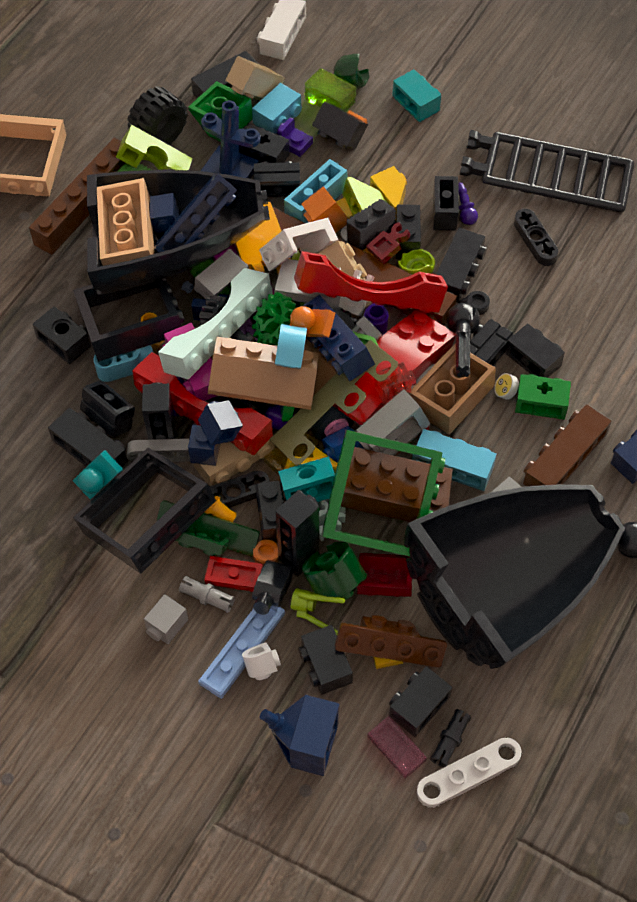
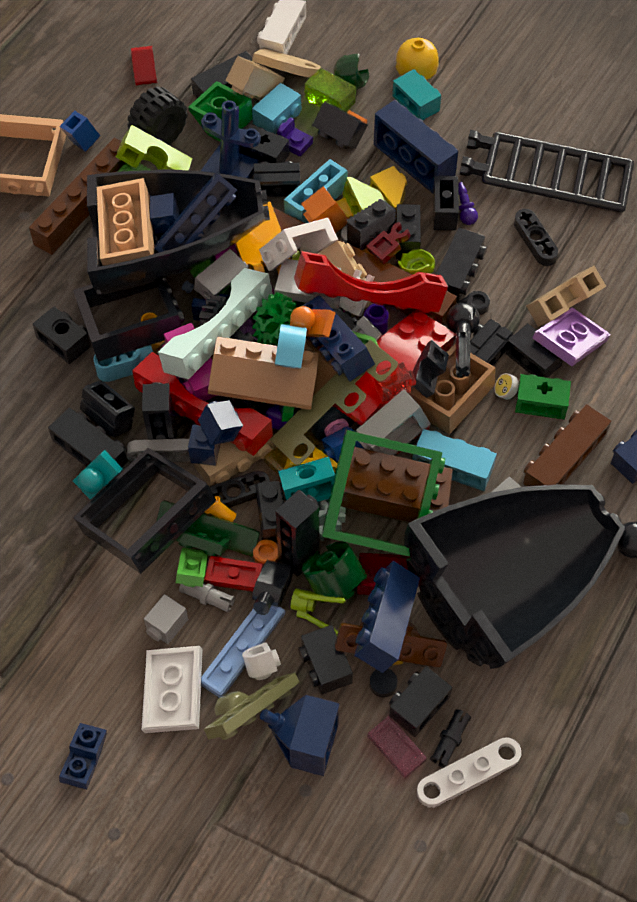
(80, 131): none -> blue brick
(83, 756): none -> dark blue slope
(143, 65): none -> red slope
(172, 689): none -> white tile
(191, 567): none -> bright green plate
(241, 708): none -> olive plate
(285, 62): none -> tan tile
(383, 683): none -> black tile
(387, 616): none -> dark blue brick
(413, 145): none -> dark blue brick
(417, 55): none -> yellow cylinder
(428, 367): none -> black slope
(565, 296): none -> tan arch
(571, 336): none -> medium lavender tile

